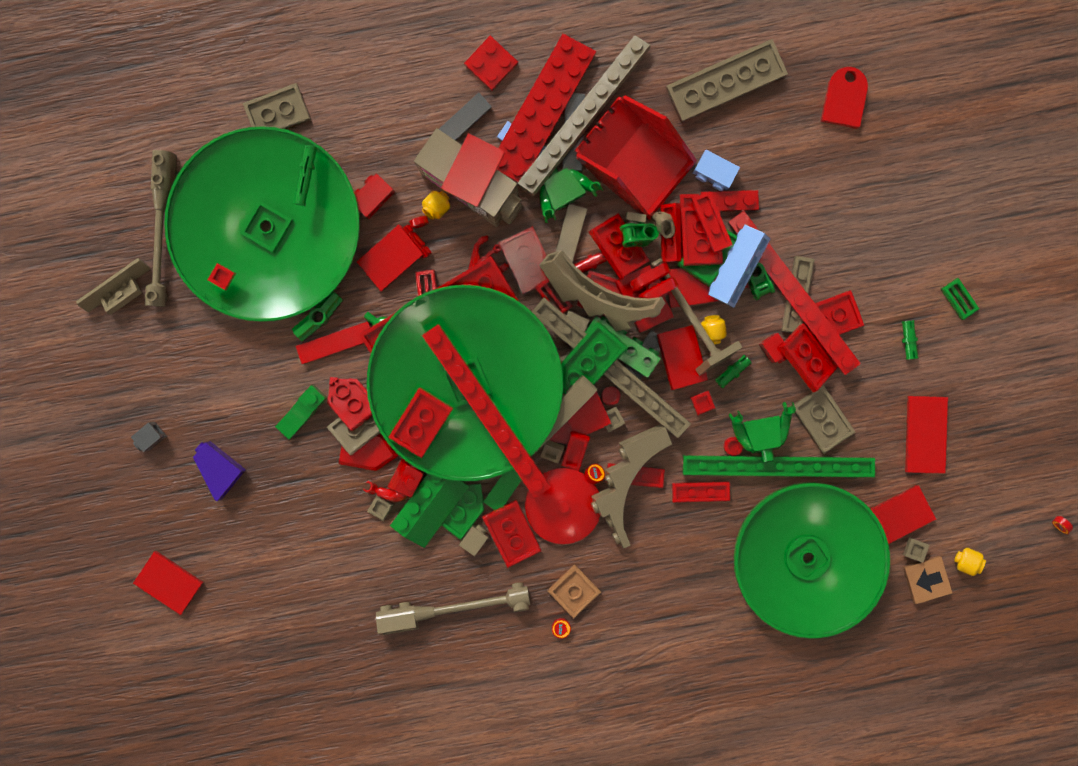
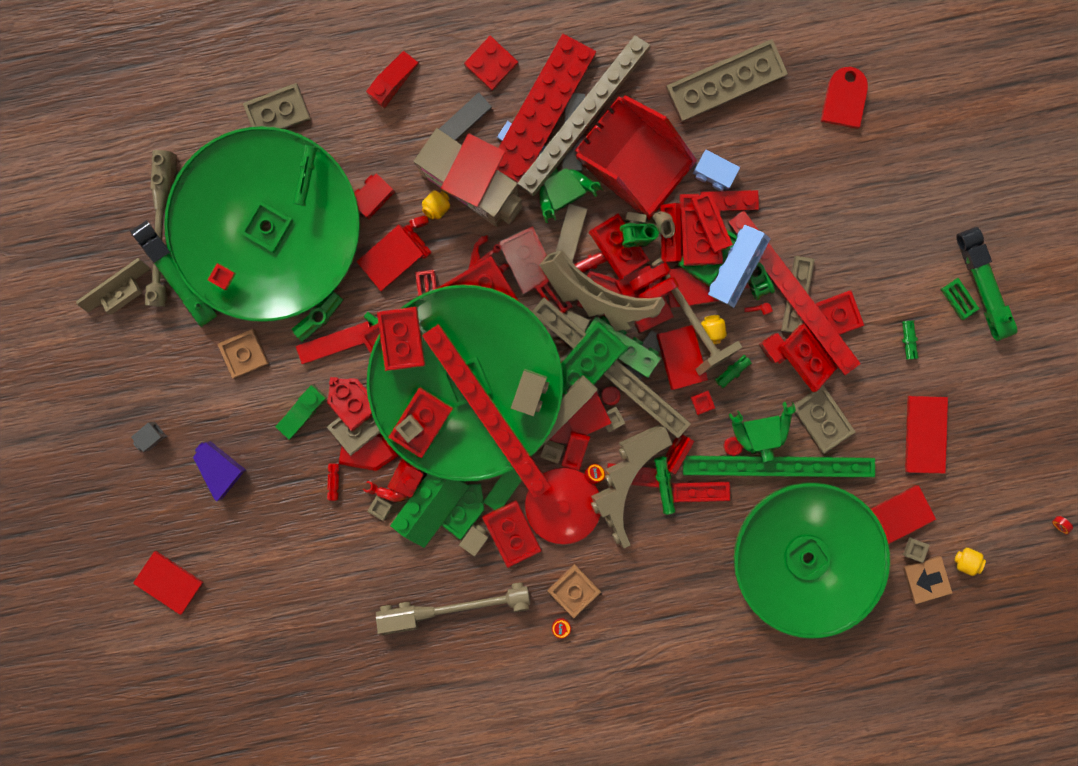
(160, 256): none -> green piece
(243, 354): none -> medium nougat tile
(333, 482): none -> red axle
(391, 79): none -> red slope
(401, 338): none -> red tile
(409, 428): none -> dark tan plate
(529, 392): none -> dark tan brick
(663, 477): none -> green pin
(678, 452): none -> red tile
(765, 308): none -> red hand
(978, 261): none -> green piece

